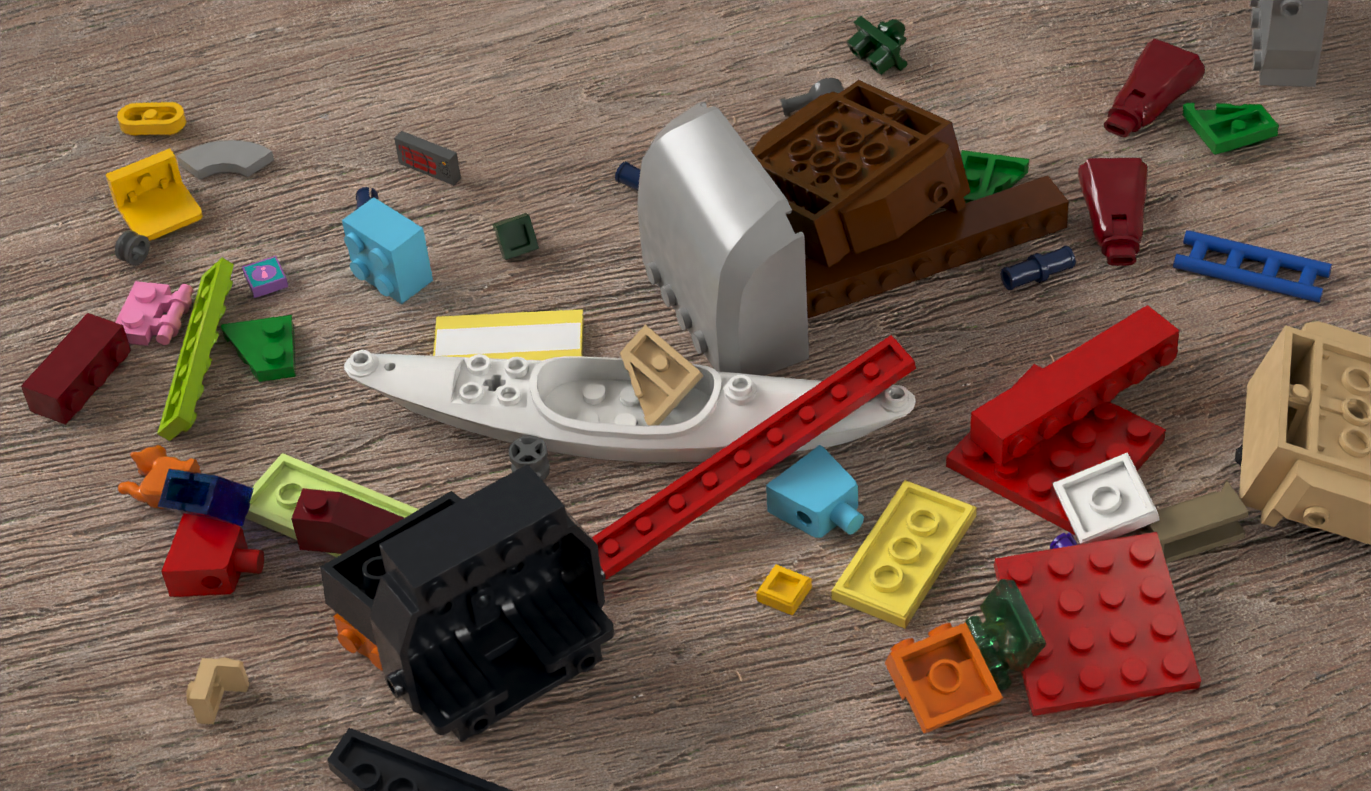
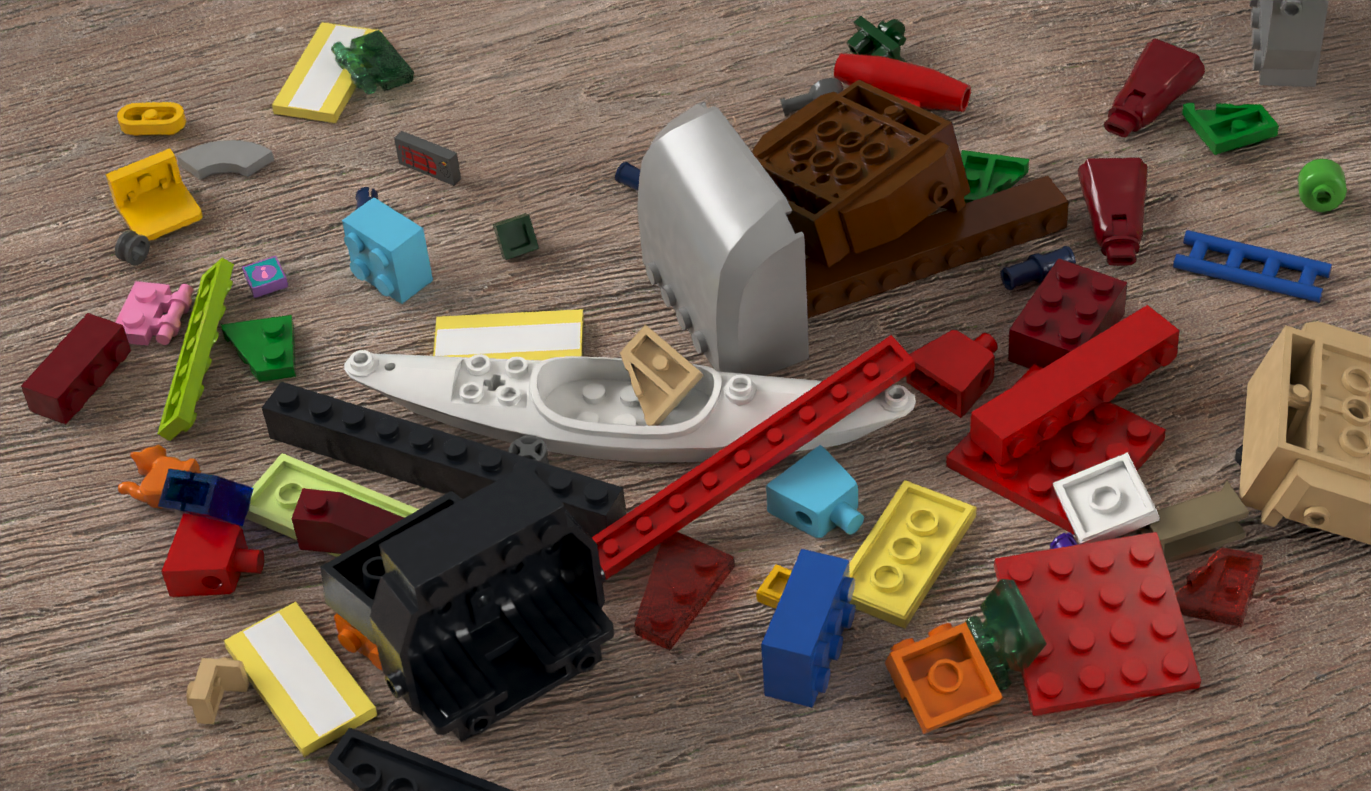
(300, 679): none -> tile
(317, 84): none -> tile
(380, 63): none -> clear green plate
(424, 454): none -> black brick
(679, 588): none -> clear red wing
(808, 628): none -> blue brick
(905, 80): none -> red plate
(954, 370): none -> red torso
(1065, 313): none -> dark red brick
(1221, 587): none -> clear red wing
(1322, 185): none -> bright green head

